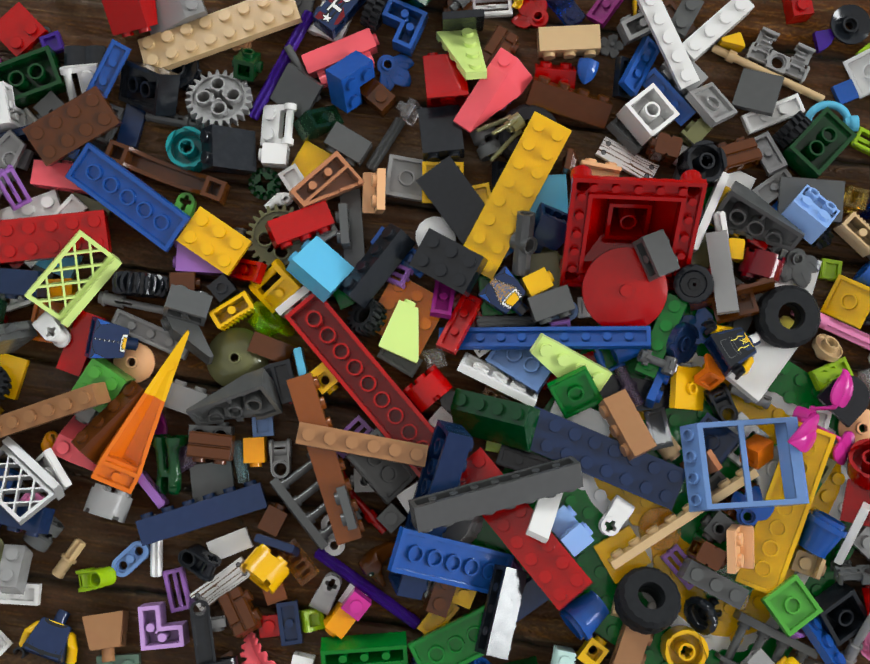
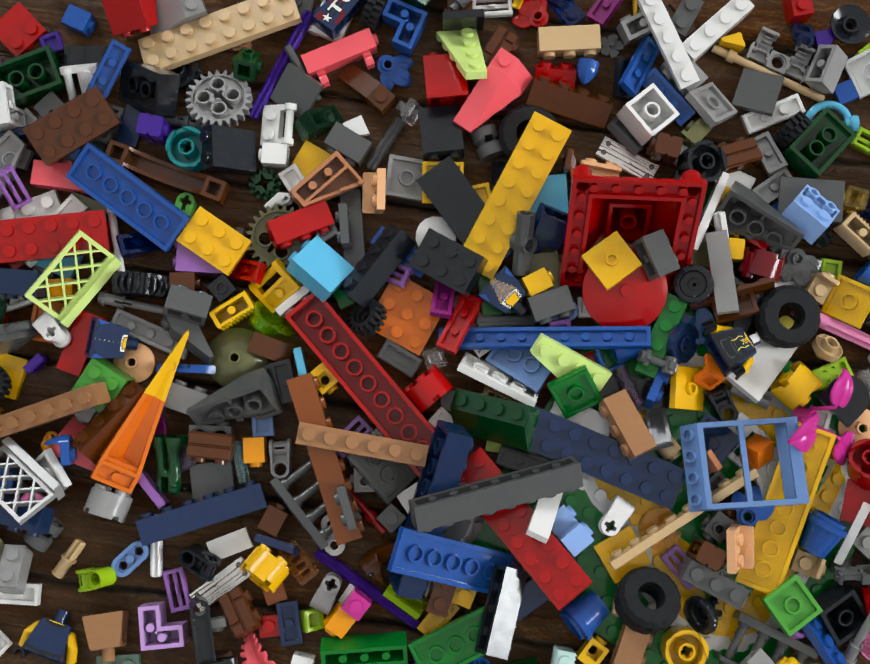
(36, 363): none -> dark purple tile
(67, 451): none -> blue plate
(79, 21): none -> blue brick
(114, 232): none -> white bar
(134, 244): none -> clear blue slope
(153, 129): none -> dark purple brick
(192, 368): none -> blue tile
(346, 79): blue brick -> none
(358, 126): none -> white tile
(403, 332): yellowish green slope -> none
(409, 605): none -> lime plate
(512, 123): olive plant -> none
(611, 260): none -> yellow plate
(795, 386): none -> yellow brick
(802, 34): none -> dark blue plate
(821, 285): none -> tan bracket
(826, 69): none -> light grey brick

